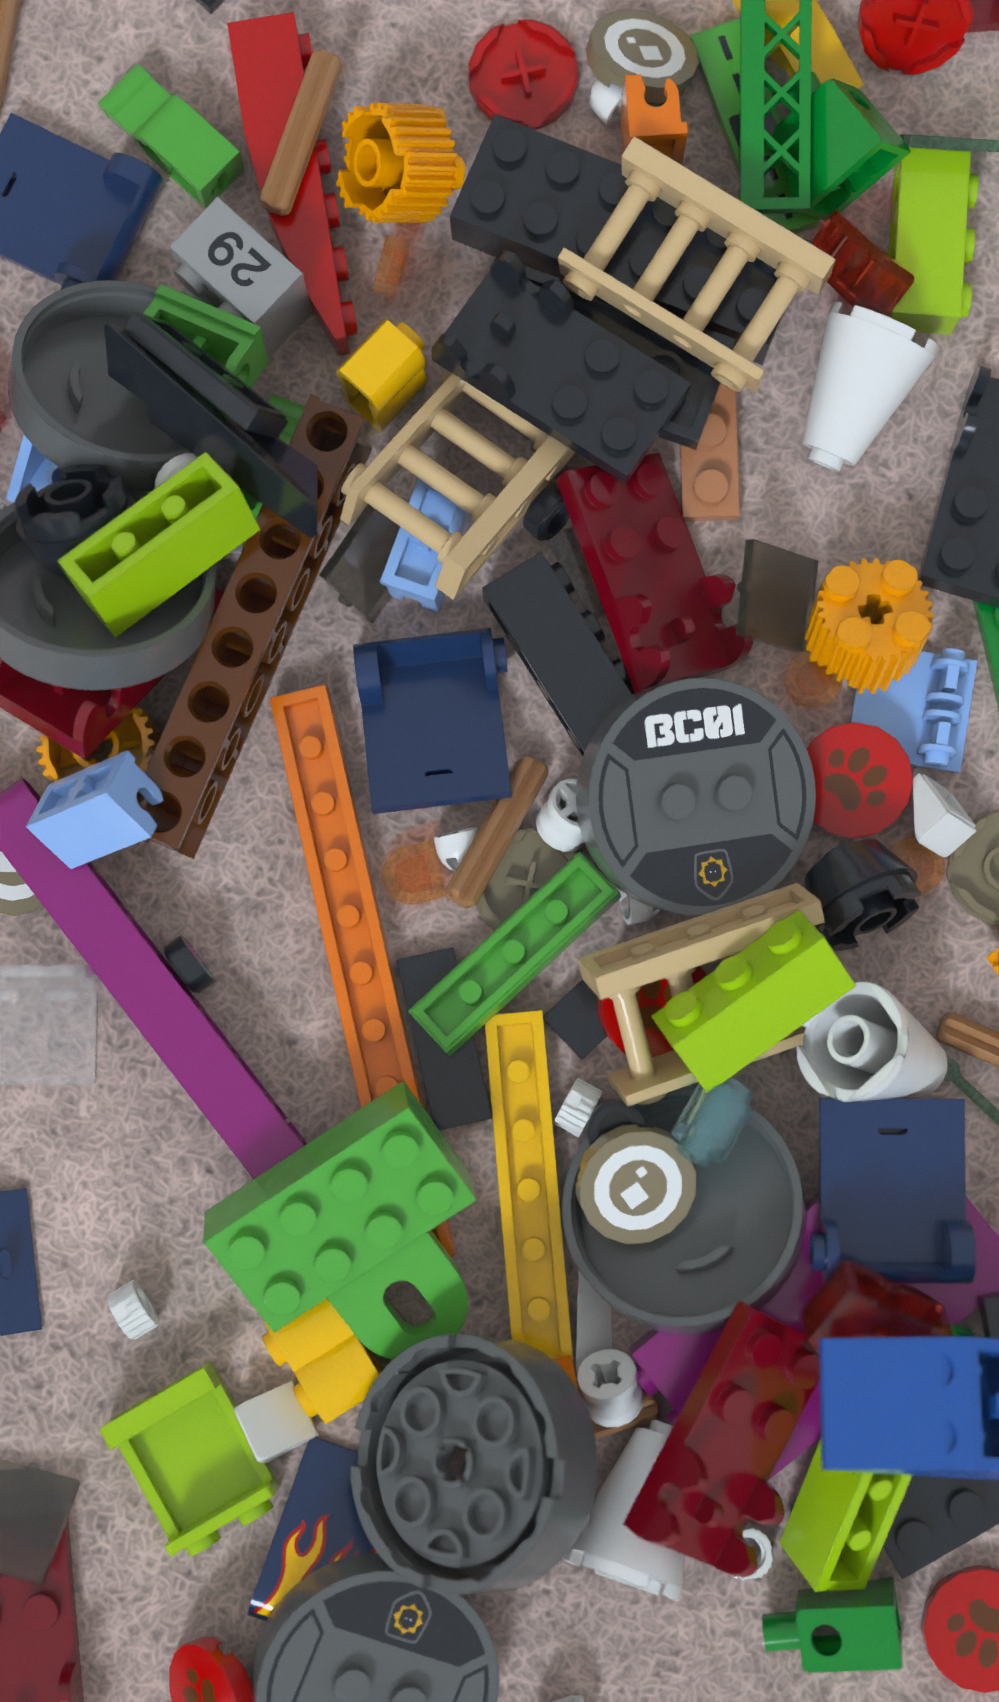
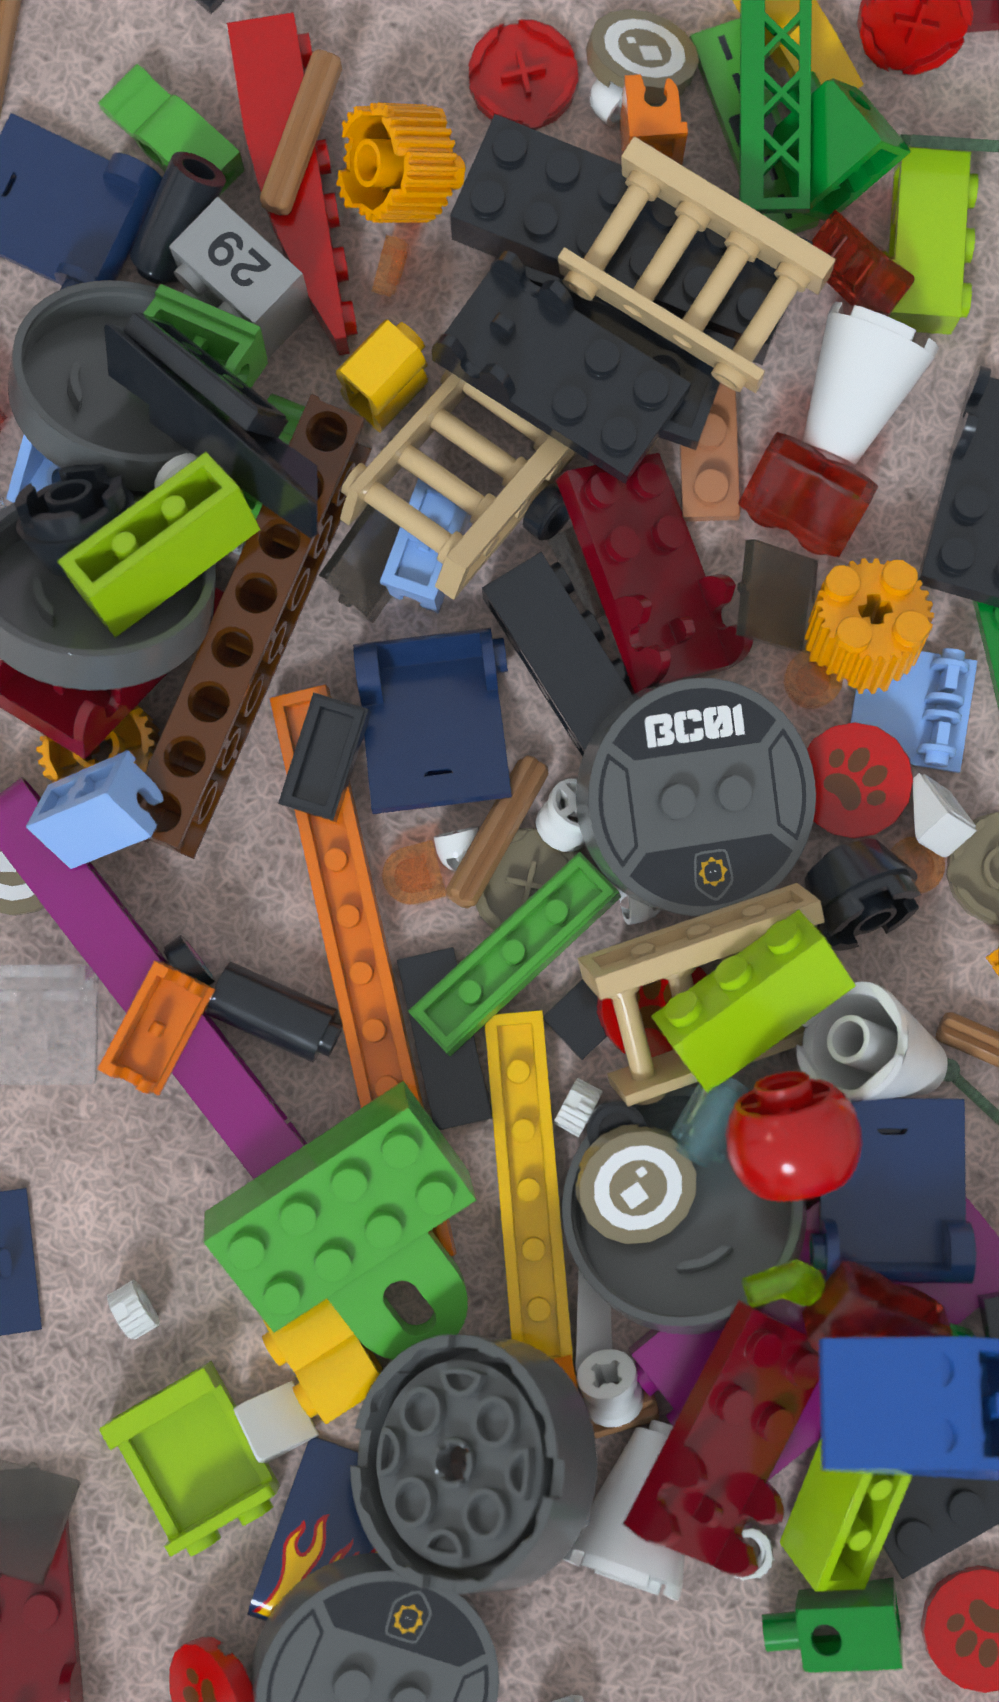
(156, 1028): none -> orange hinge
(182, 196): none -> black brick
(274, 1013): none -> black brick
(324, 757): none -> black tile
(791, 1281): none -> clear neon green arm
(793, 1137): none -> red wheel
(807, 495): none -> clear red brick

